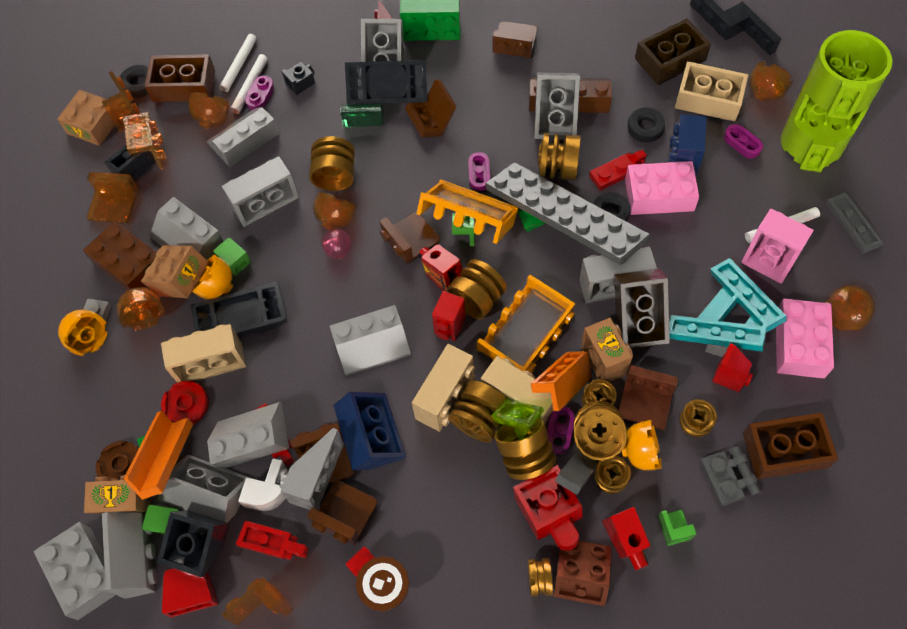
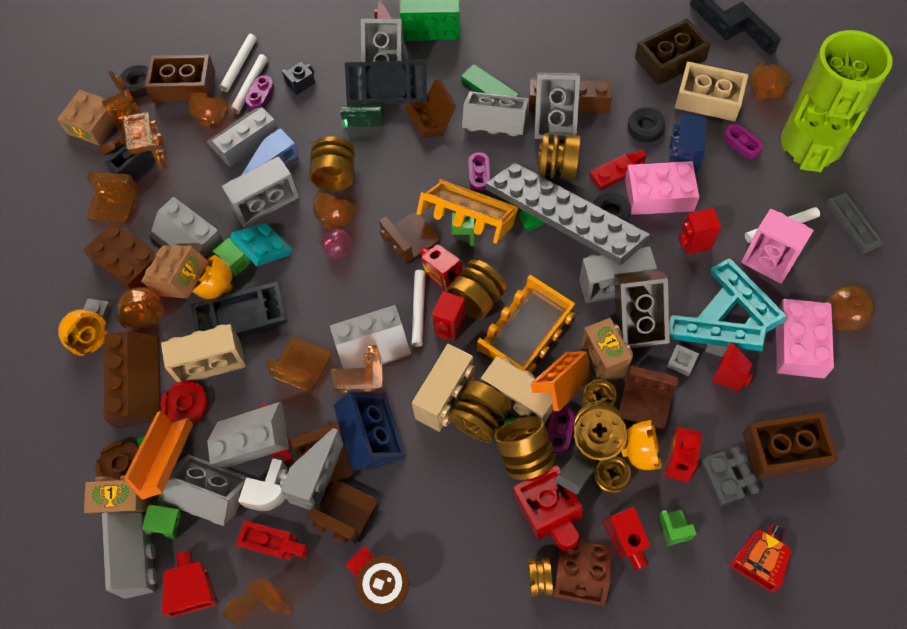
(75, 570): light grey brick -> none
(113, 145): none -> reddish brown tile
(131, 378): none -> reddish brown slope
(192, 542): black slope -> none
(261, 244): none -> teal plate
(271, 147): none -> slope
(300, 364): none -> clear orange bracket
(363, 378): none -> clear orange bracket
(418, 308): none -> white piece
(485, 83): none -> tile
(495, 113): none -> light grey slope
(514, 39): reddish brown bracket -> none
(518, 415): clear neon green slope -> none
(682, 360): none -> light grey plate
(683, 450): none -> red torso
(698, 427): pearl gold wheel -> none
(699, 231): none -> red brick
(764, 558): none -> torso

